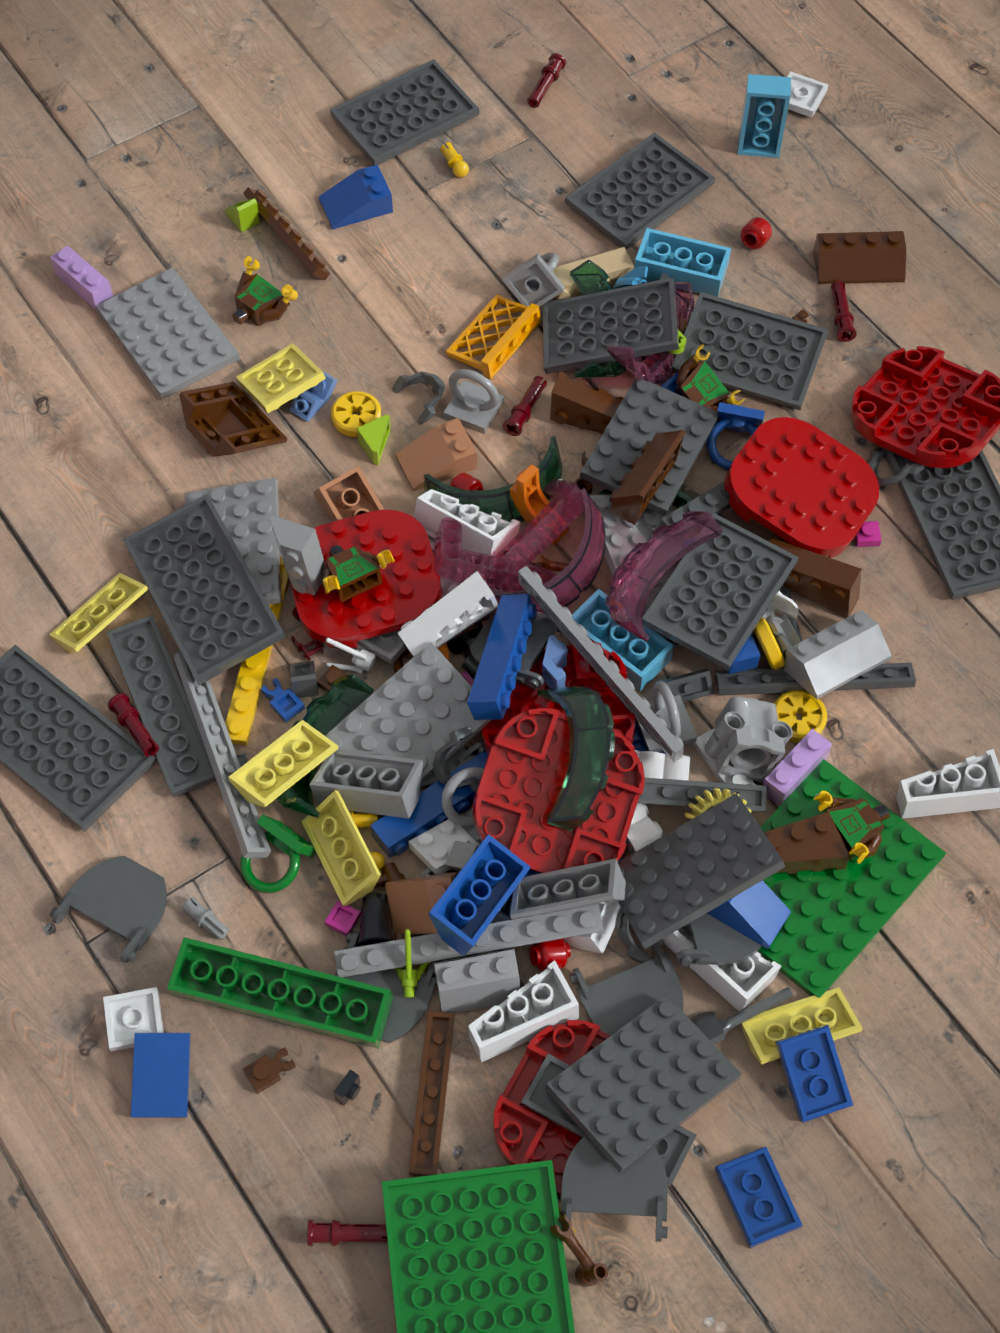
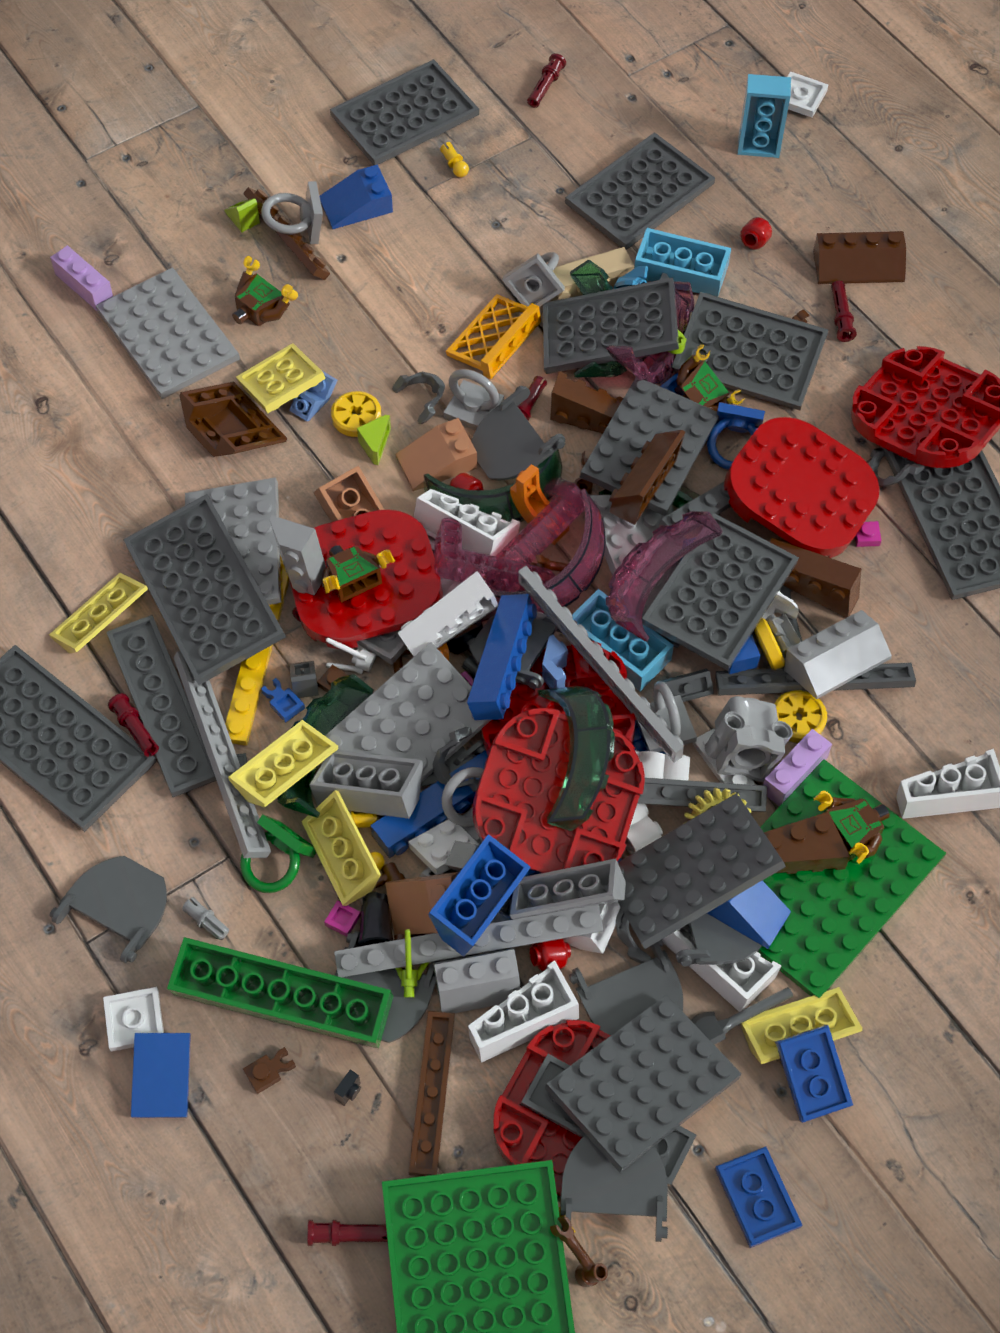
(300, 647): dark red piece -> none
(310, 213): none -> light grey tile
(509, 442): none -> dark grey piece

